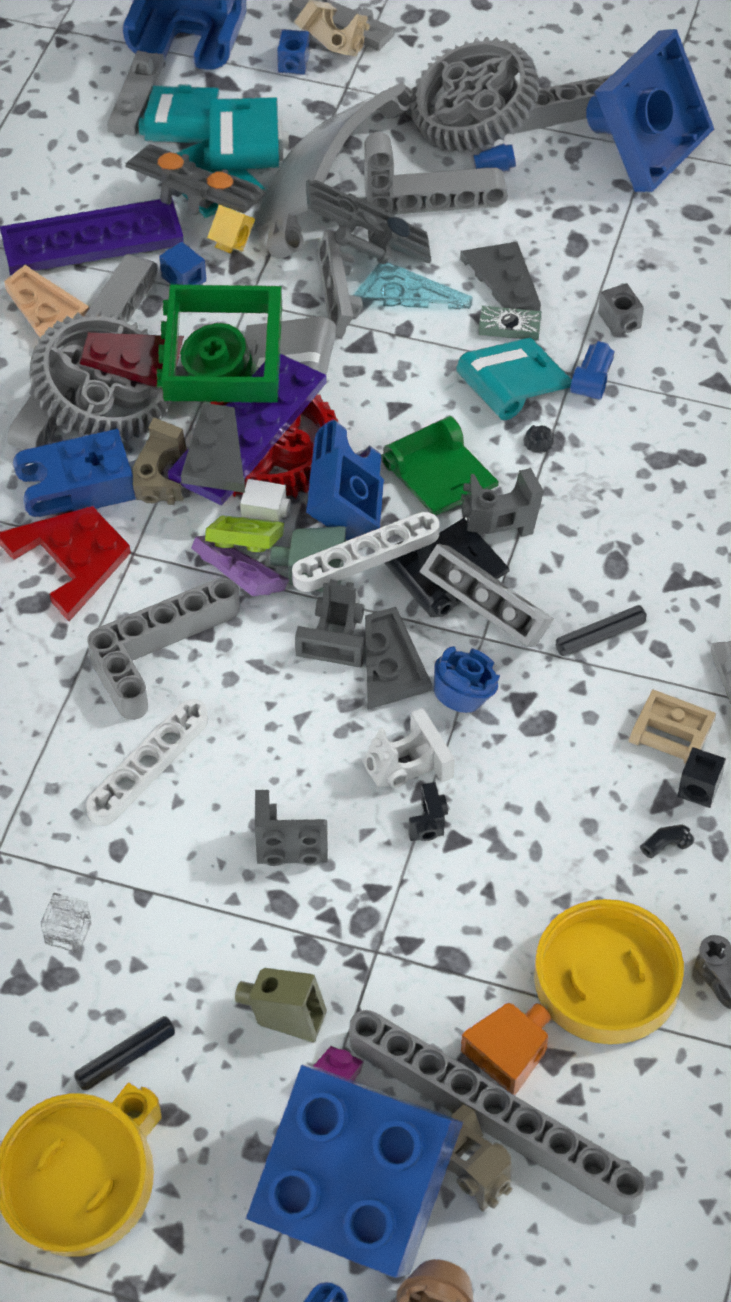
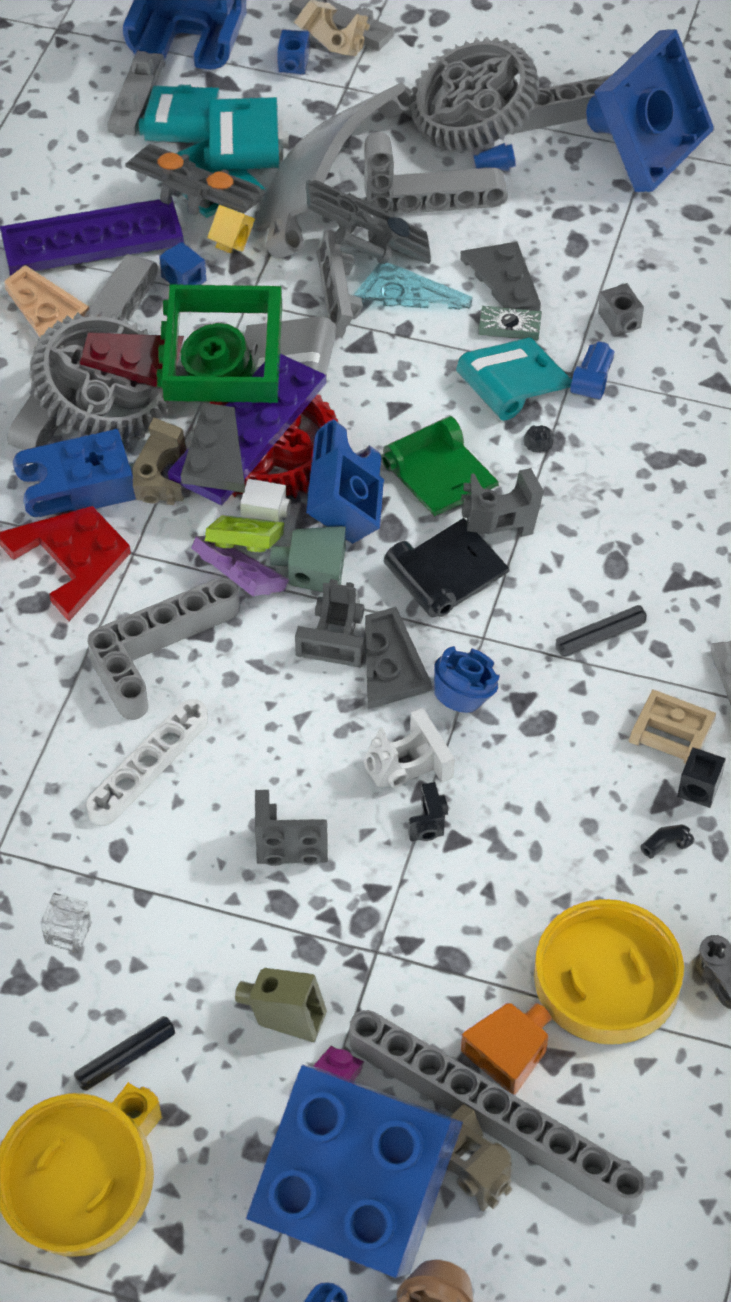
(357, 563): white beam -> none
(486, 595): light grey brick -> none

